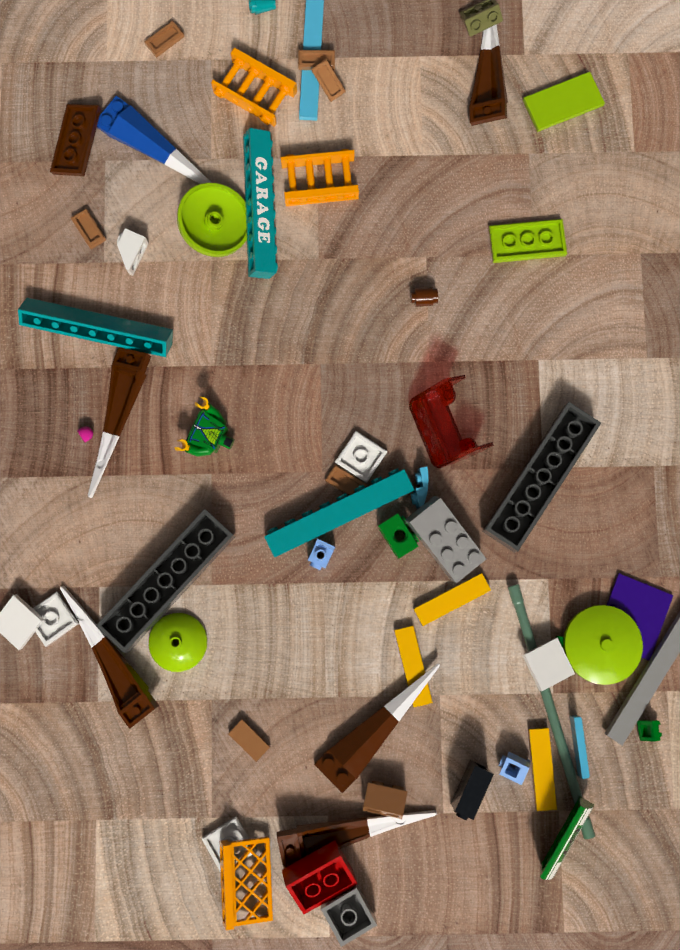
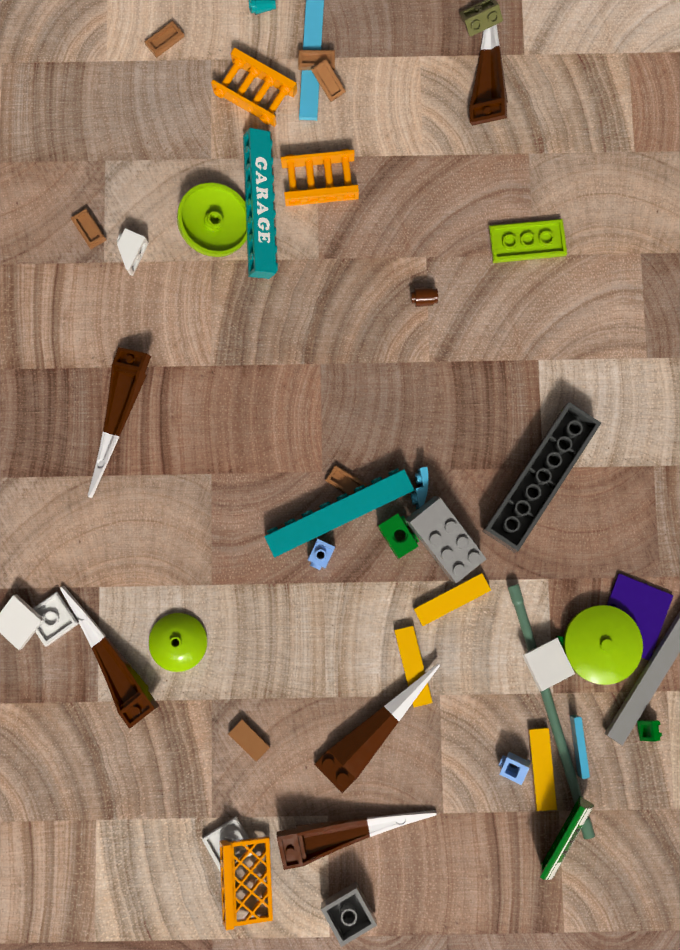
(75, 140): reddish brown tile -> none
(85, 433): dark pink hinge -> none
(95, 327): teal brick -> none
(132, 129): blue plate -> none
(165, 581): dark grey brick -> none
(207, 432): green torso -> none
(319, 877): red brick -> none
(361, 457): white tile -> none
(385, 800): medium nougat brick -> none
(438, 426): clear red windscreen -> none
(471, 790): black brick -> none
(563, 101): lime tile -> none

